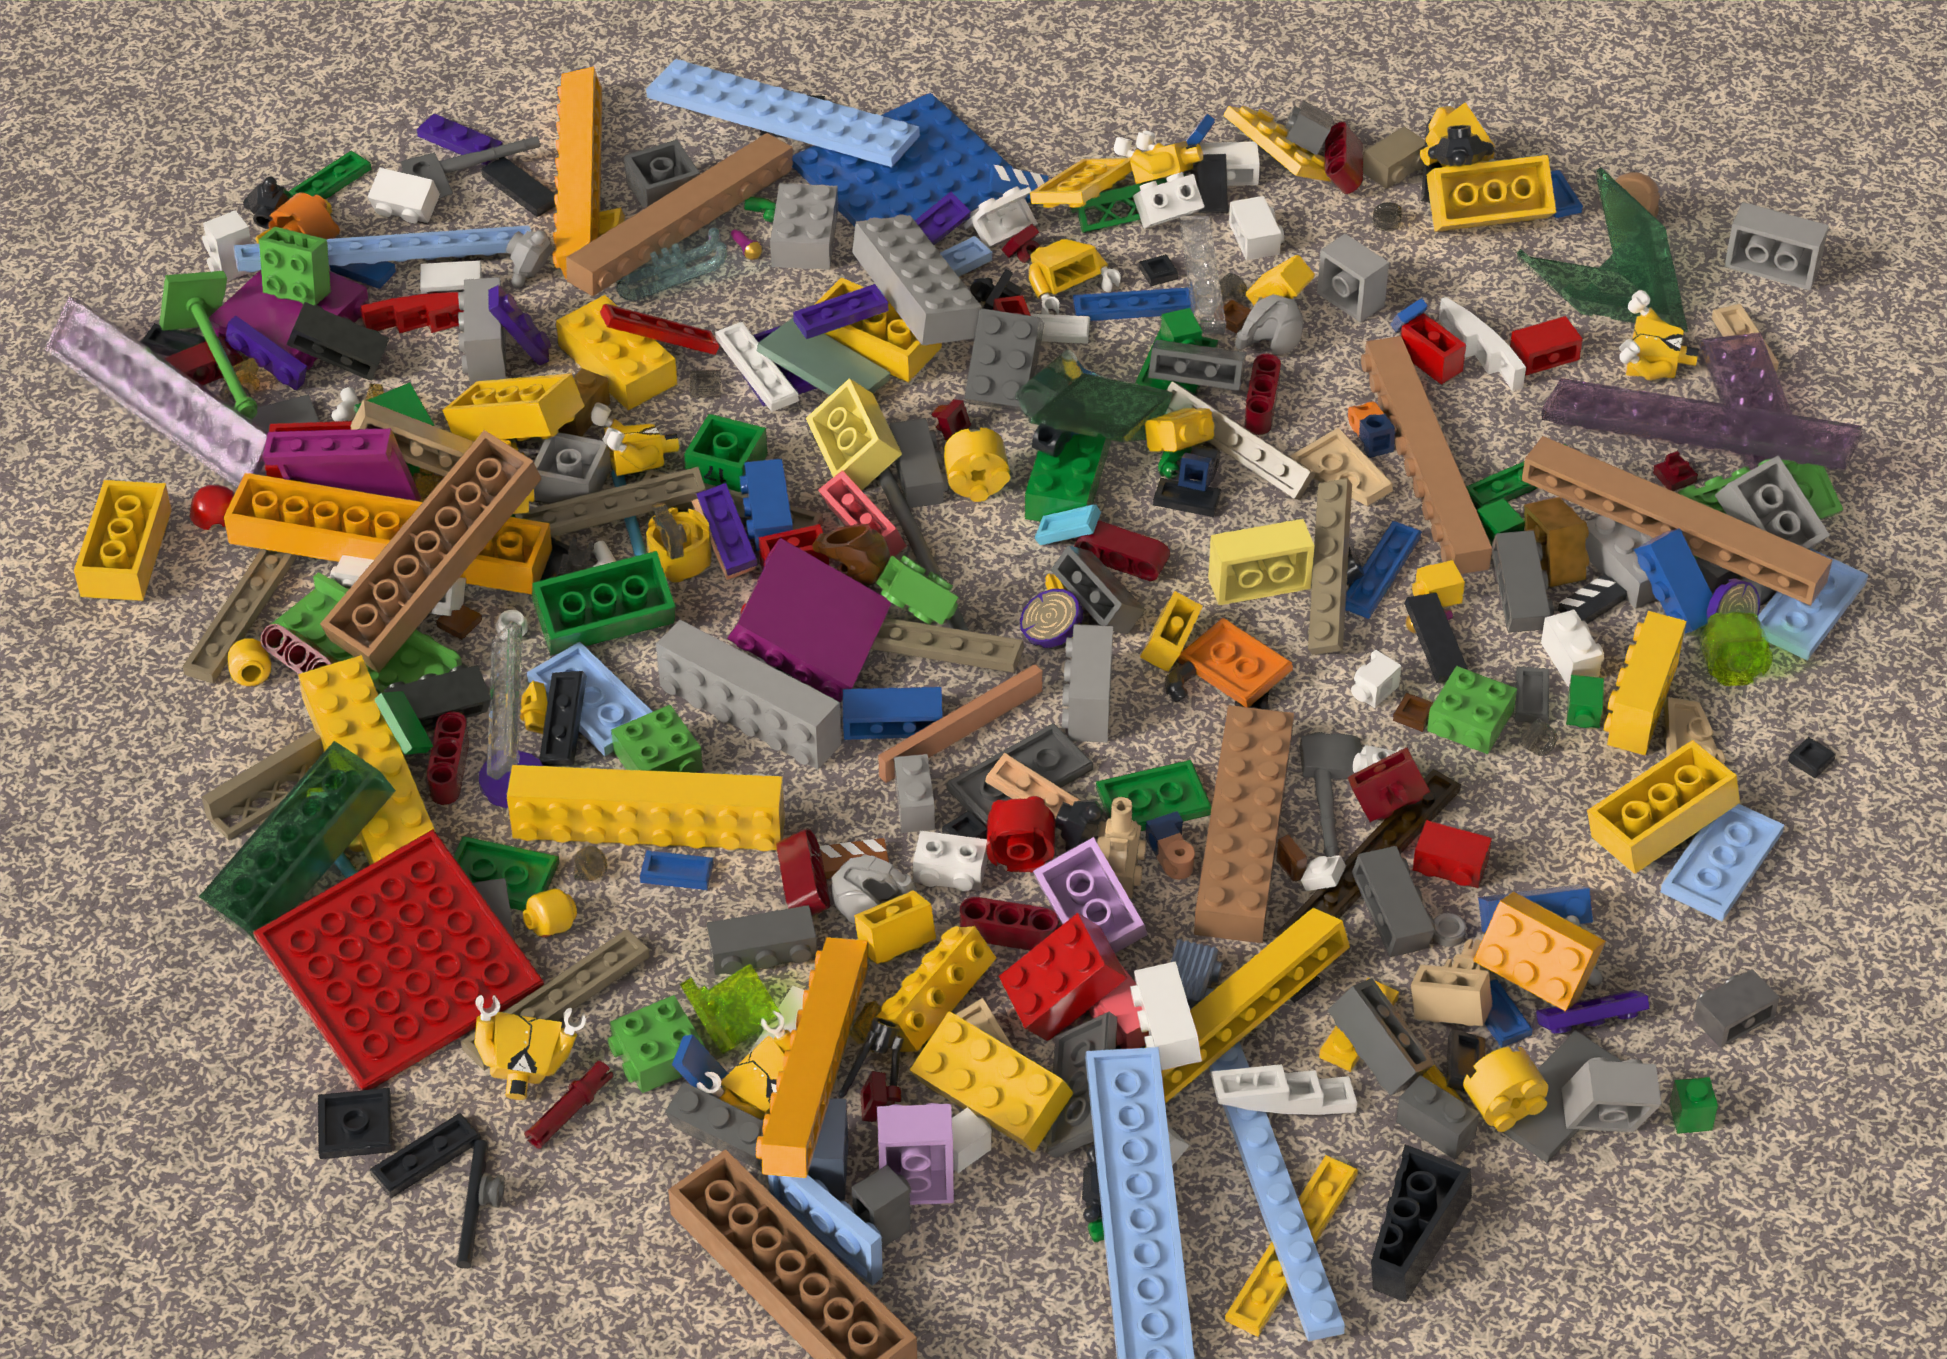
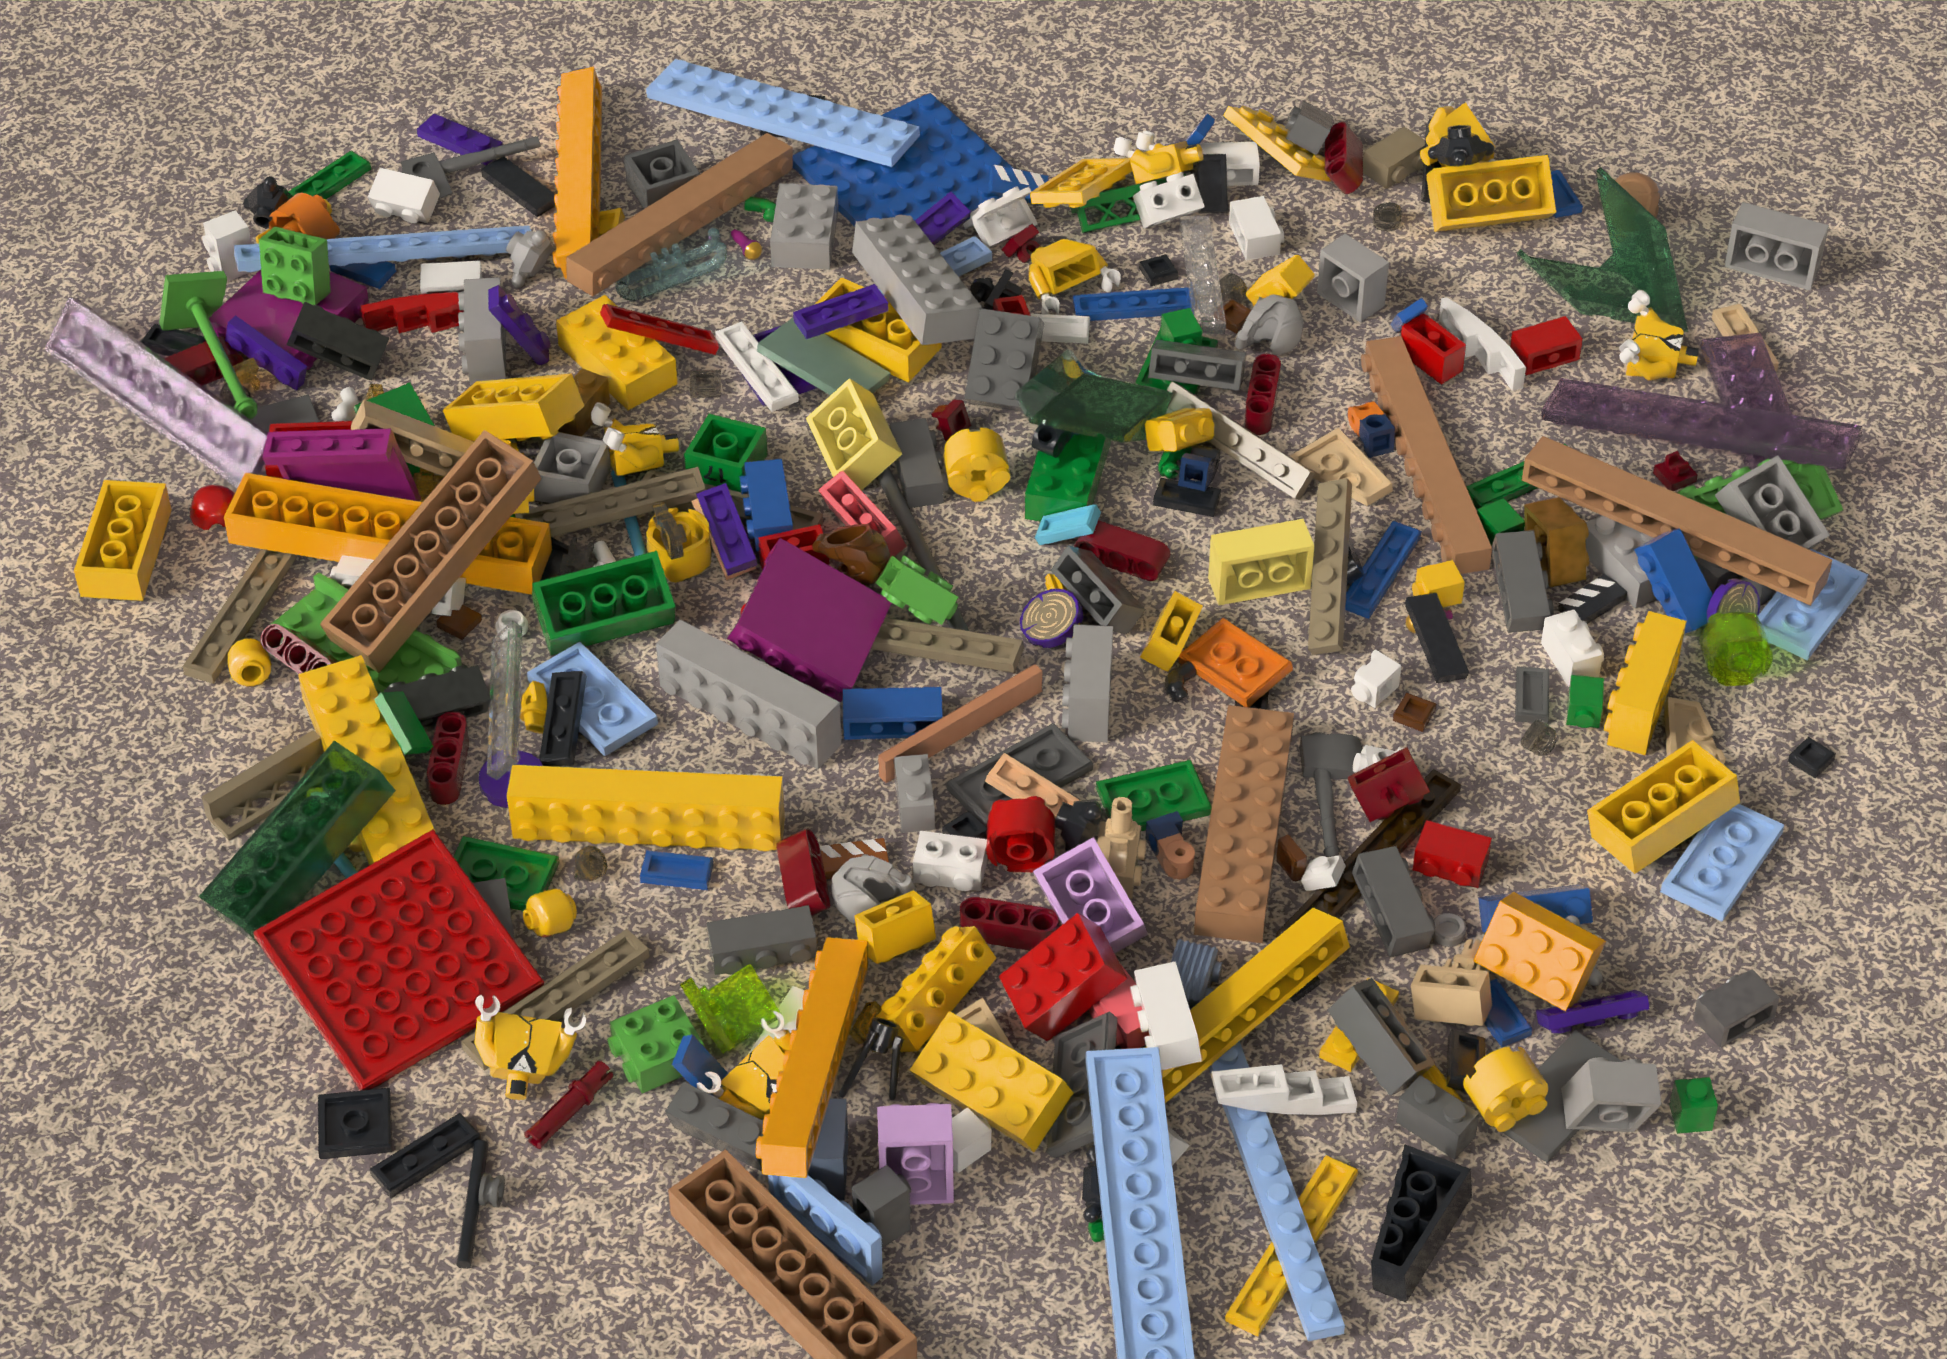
(657, 743): bright green brick -> none
(877, 1094): dark red tile -> none
(1472, 710): bright green brick -> none

